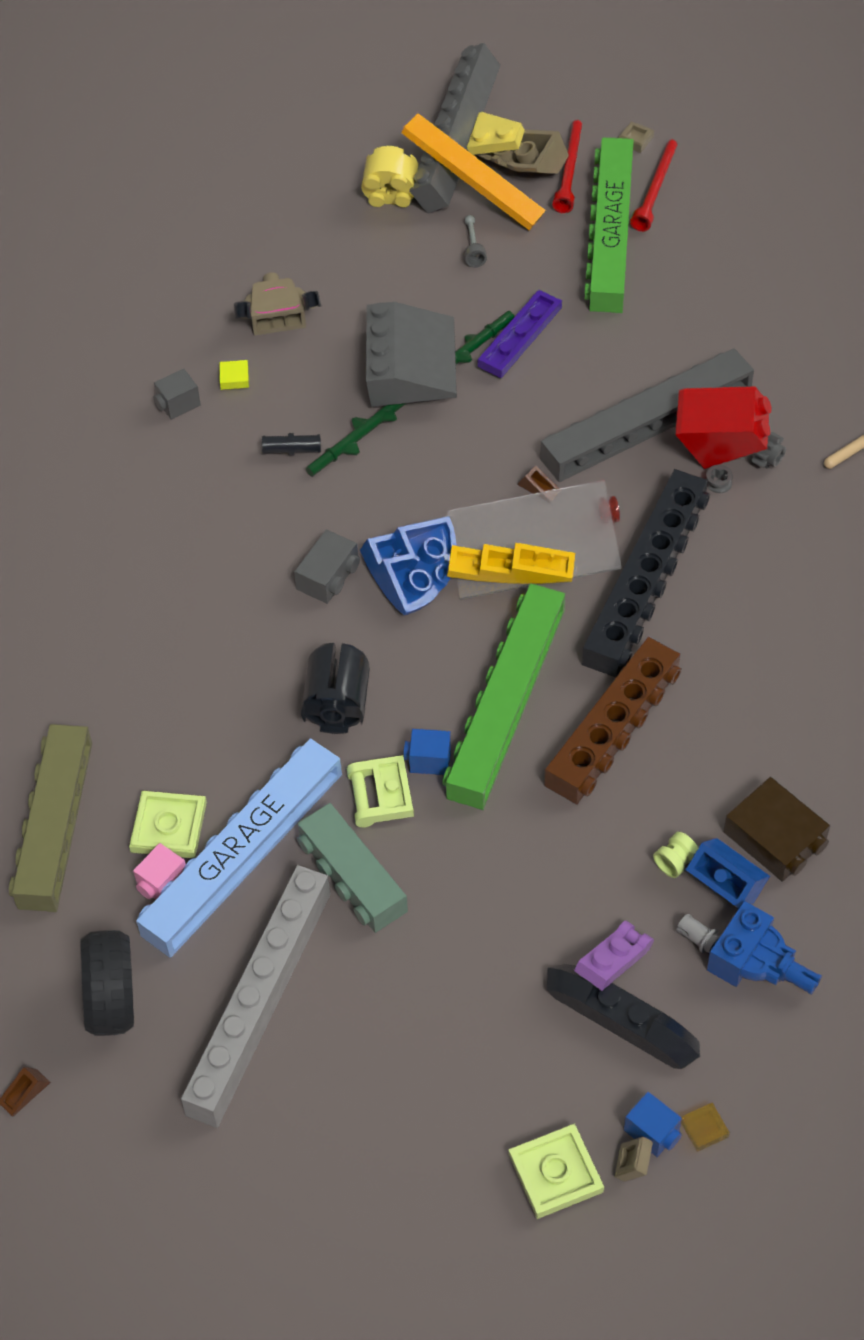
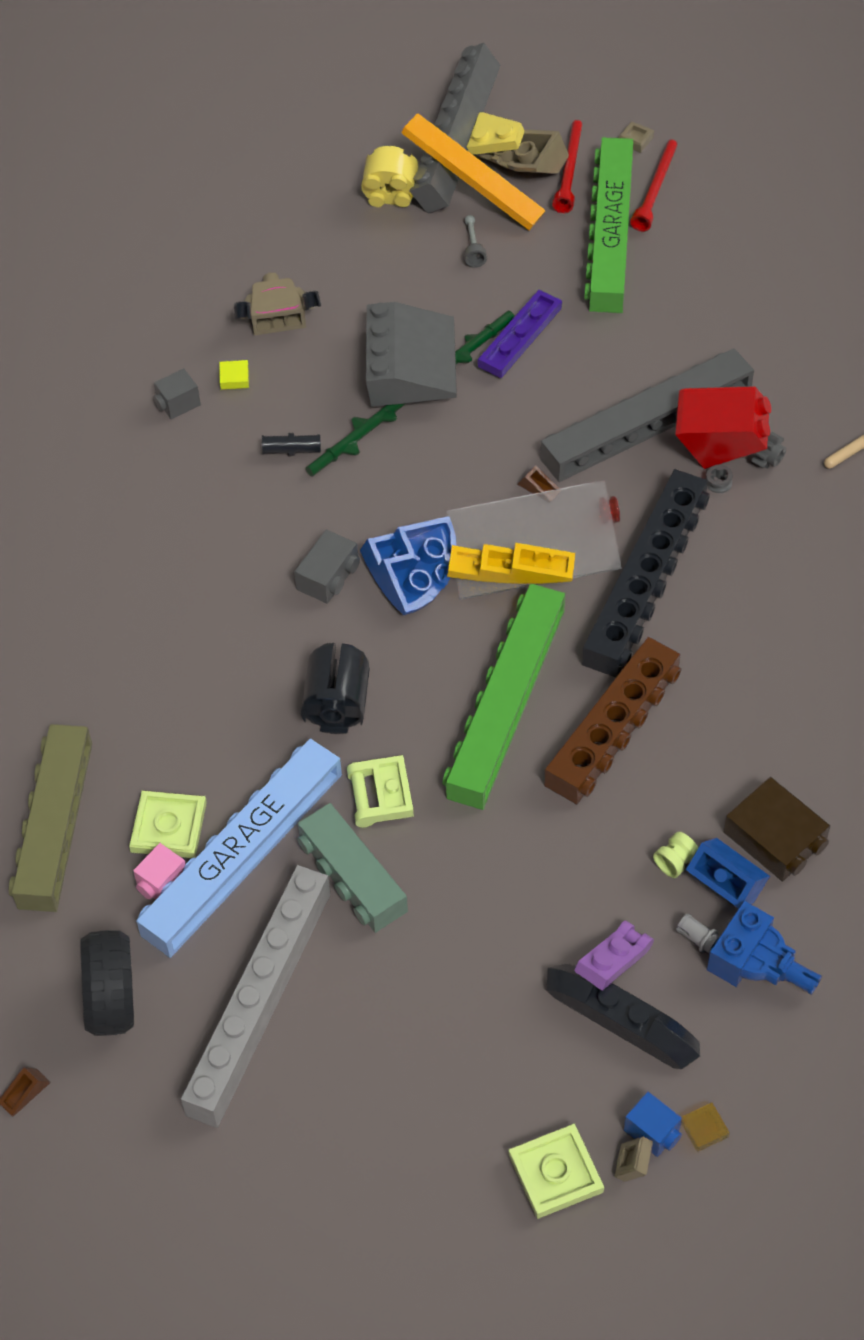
(428, 751): blue brick -> none

